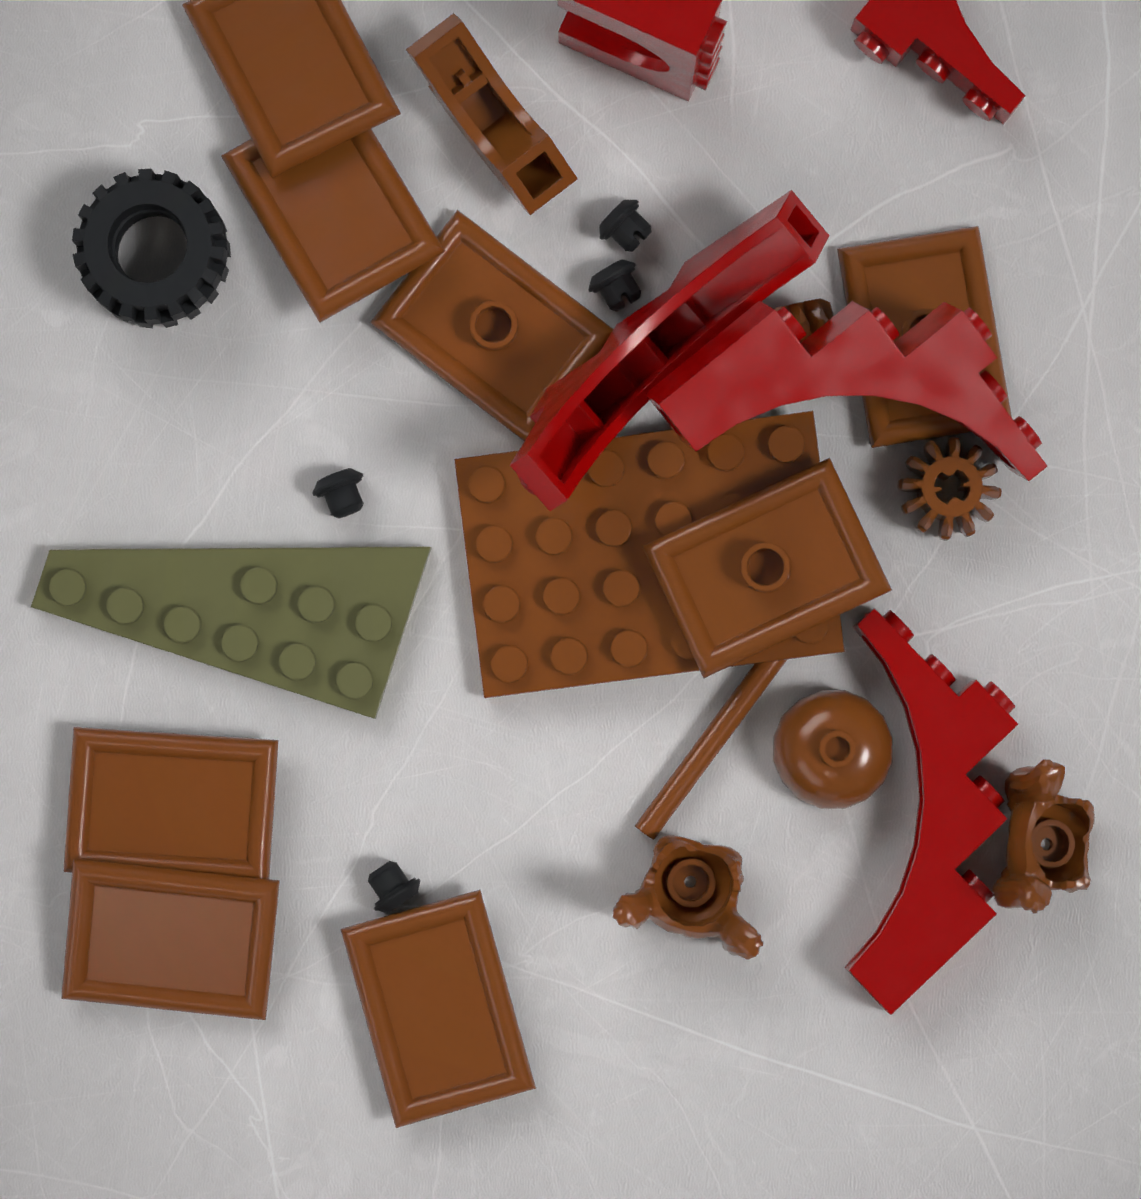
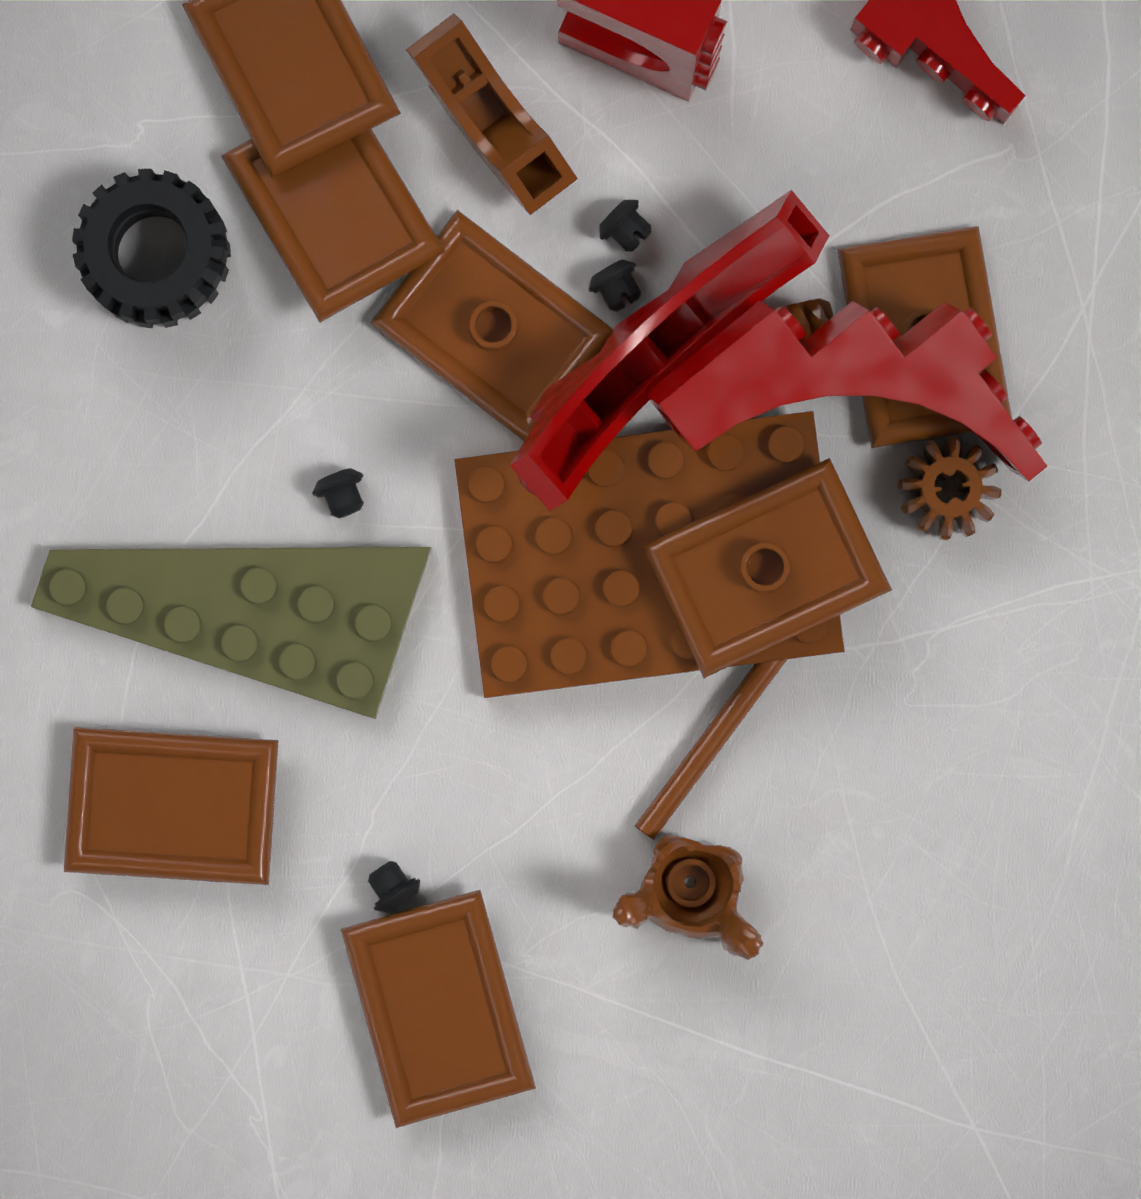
(170, 939): dark orange piece -> none
(832, 749): dark orange cylinder -> none
(950, 734): red arch -> none
(1036, 816): dark orange hair -> none

